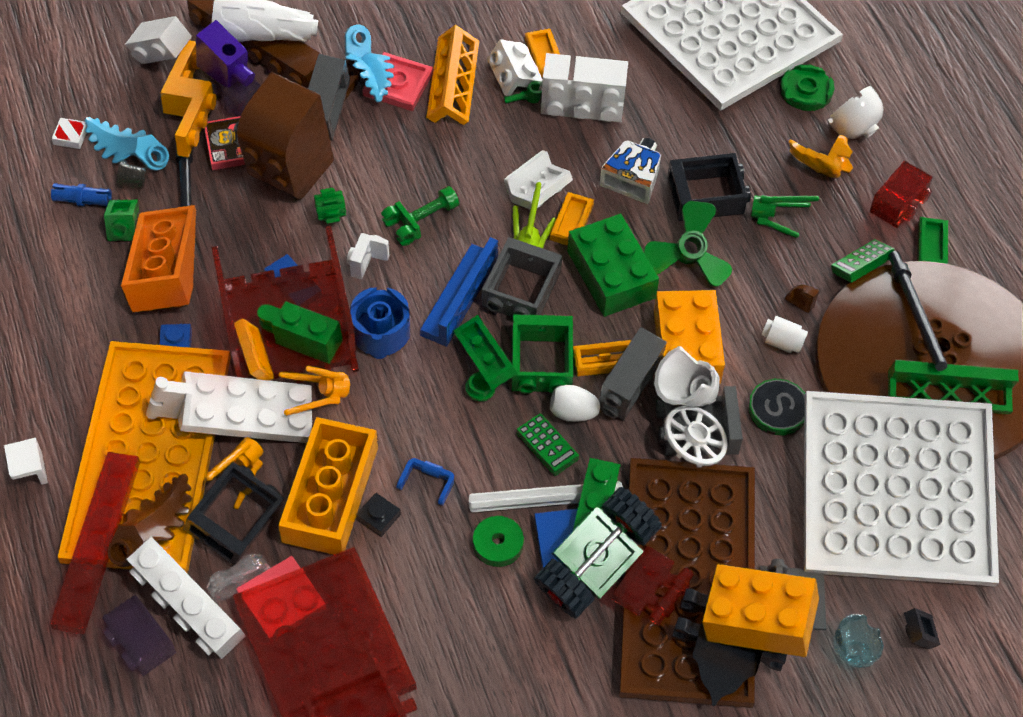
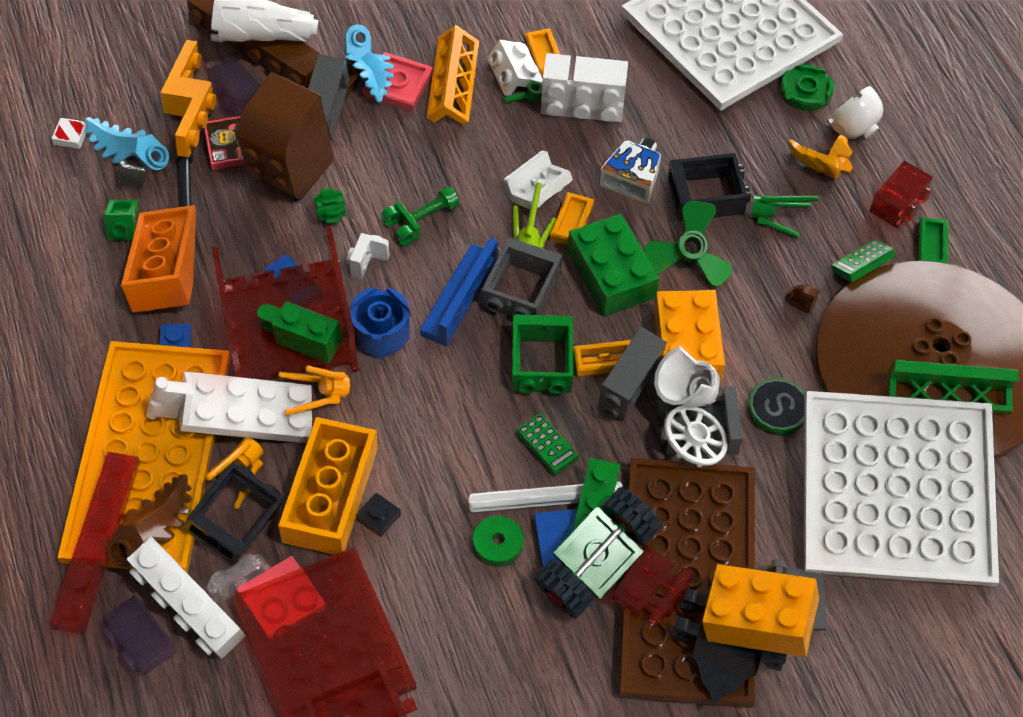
(25, 459): white panel -> none
(81, 194): blue pin -> none
(158, 40): white brick -> none
(222, 56): dark purple torso -> none
(253, 350): light orange tile -> none
(430, 469): blue piece -> none
(478, 388): green plate -> none
(485, 352): green plate -> none
(574, 403): white animal -> none
(784, 334): white brick -> none
(857, 641): clear light blue hair -> none
(902, 276): black bar -> none
(921, 628): black plate -> none

